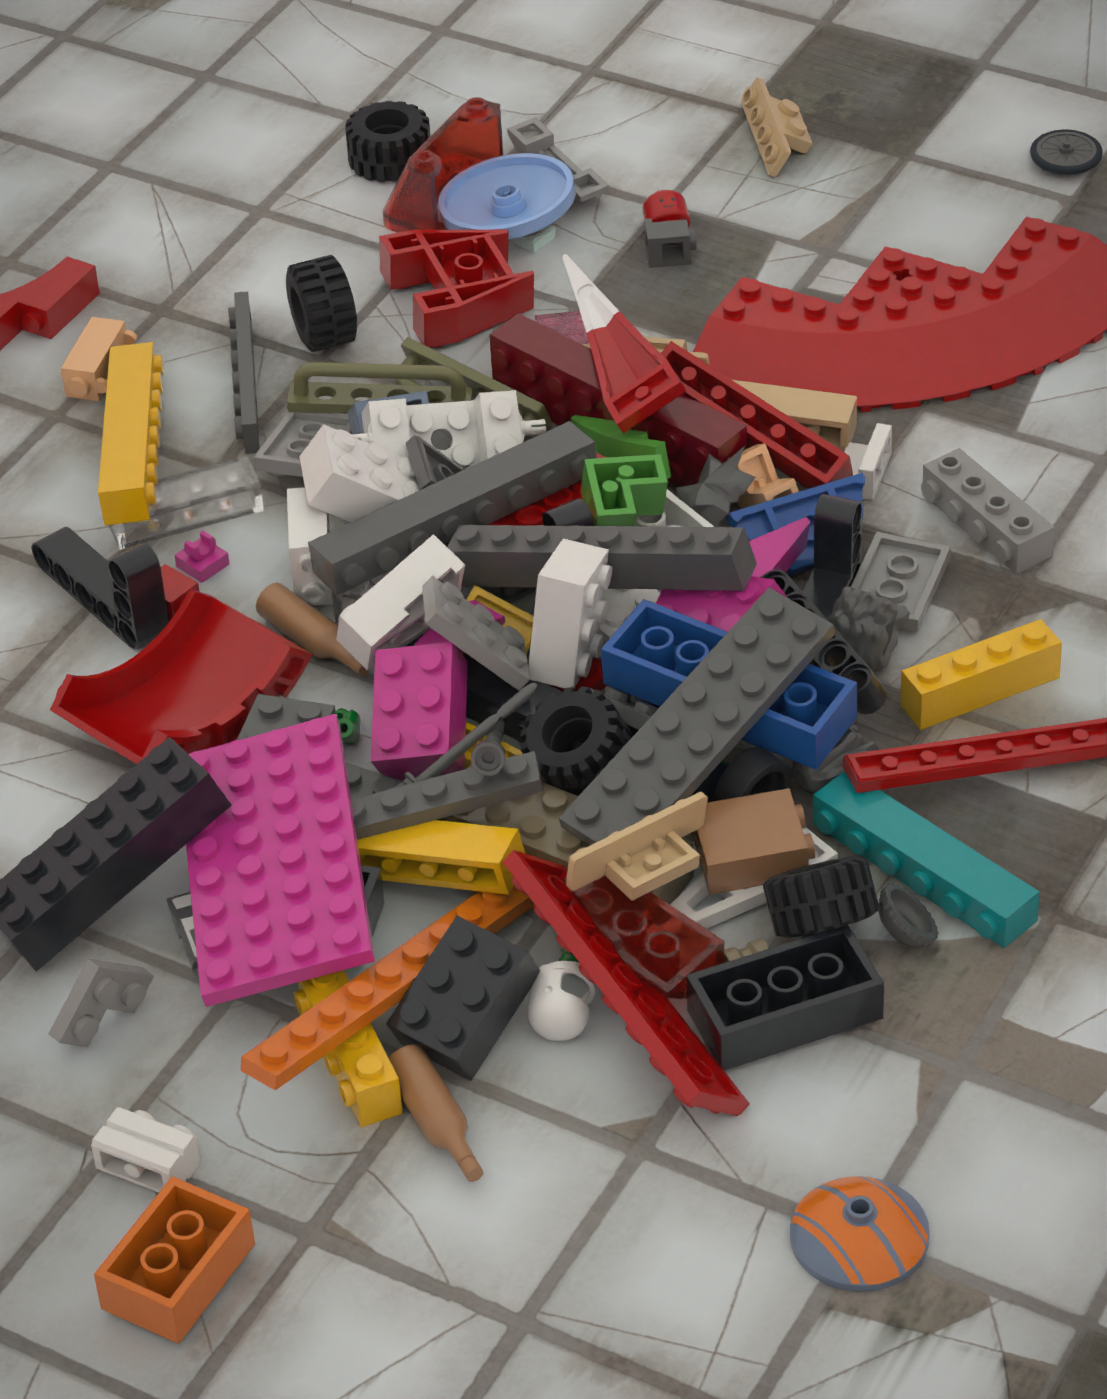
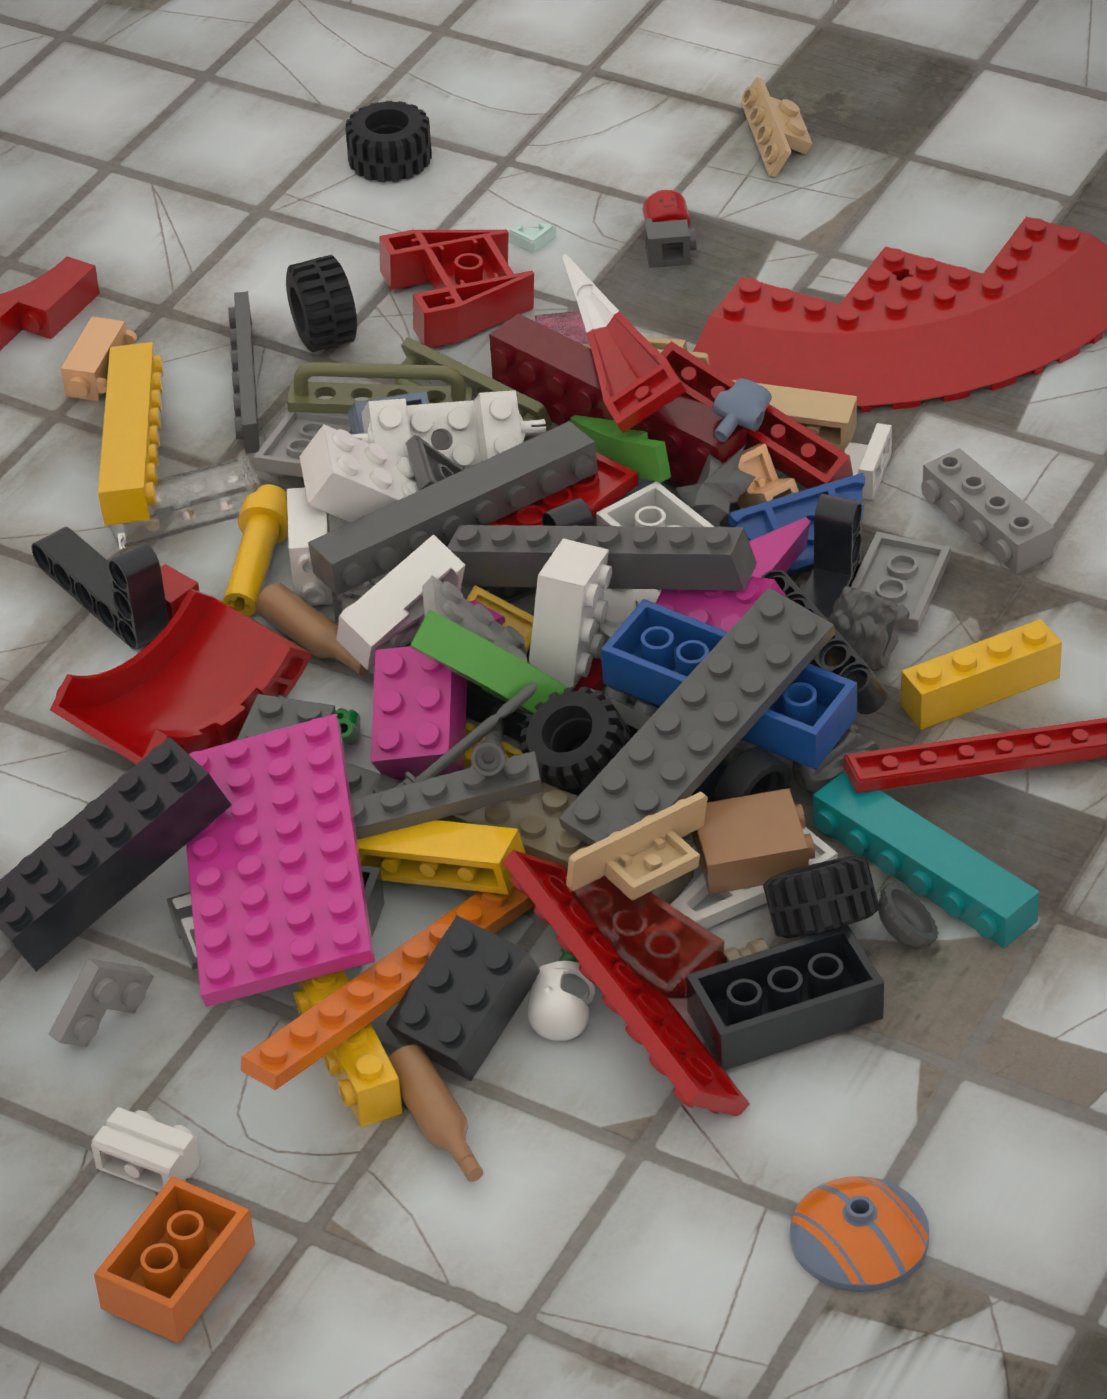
(202, 558): dark pink tile -> none
(263, 525): none -> yellow piece
(460, 142): clear red windscreen -> none
(482, 661): none -> bright green slope
(508, 193): light blue dish -> none
(536, 138): light grey slope -> none
(624, 488): bright green brick -> none
(740, 406): none -> sand blue piece
(1066, 152): dark grey wheel -> none

